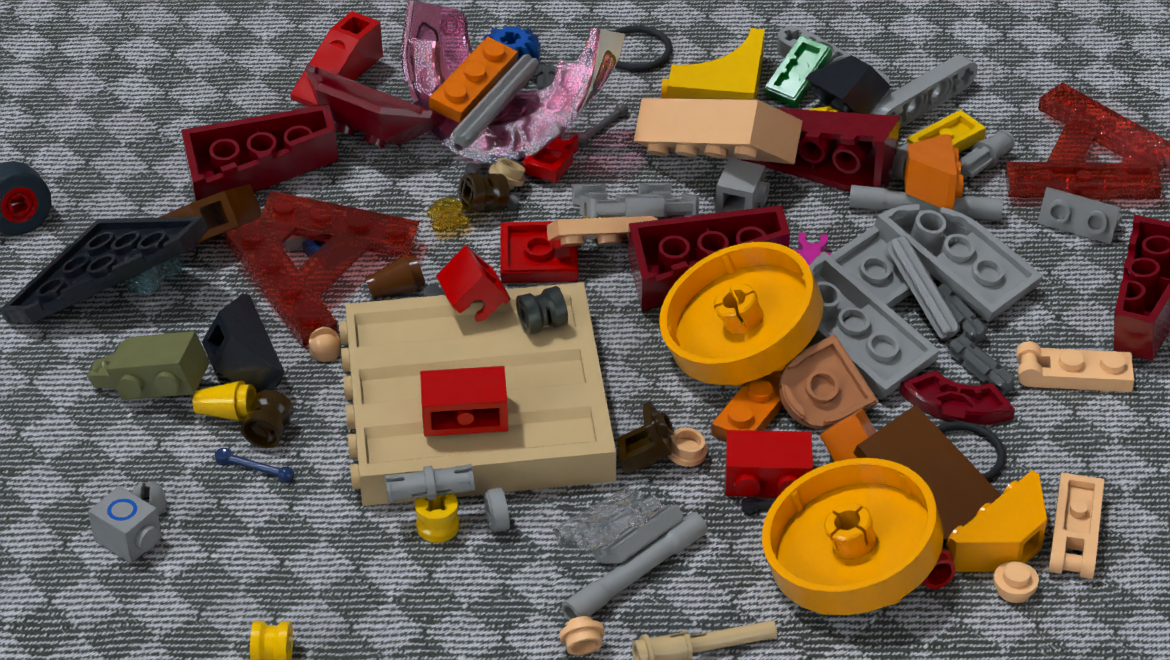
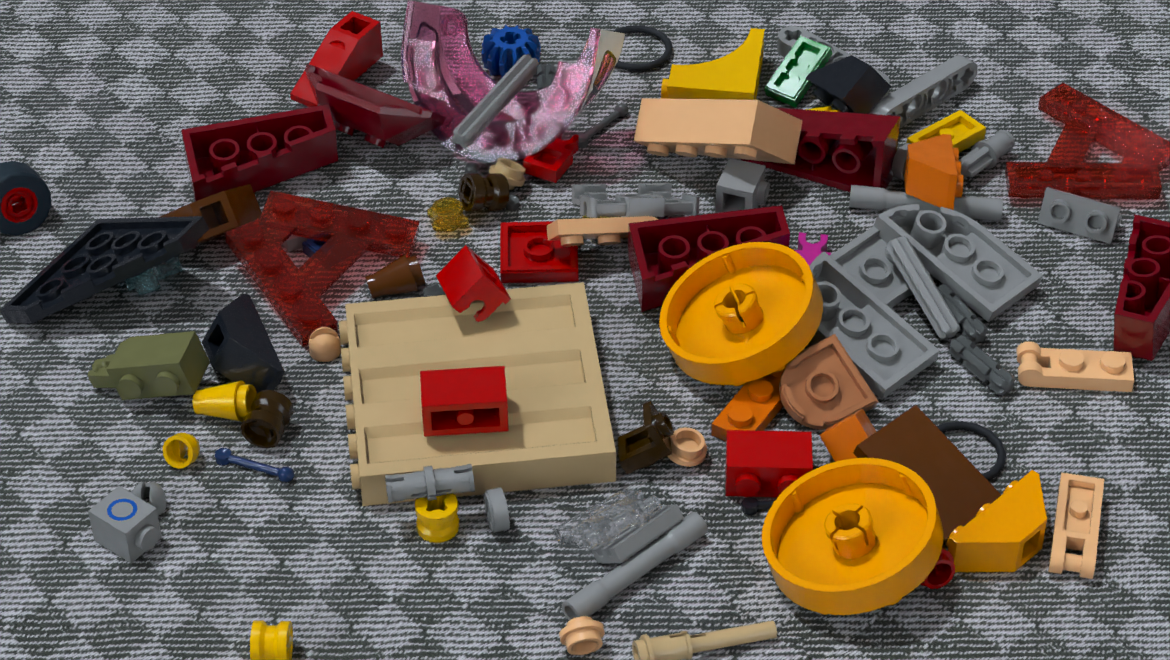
(176, 448): none -> yellow hinge
(473, 79): orange plate -> none
(542, 310): pearl dark grey wheel -> none
(957, 401): dark red tile -> none
(1015, 581): light nougat plate -> none

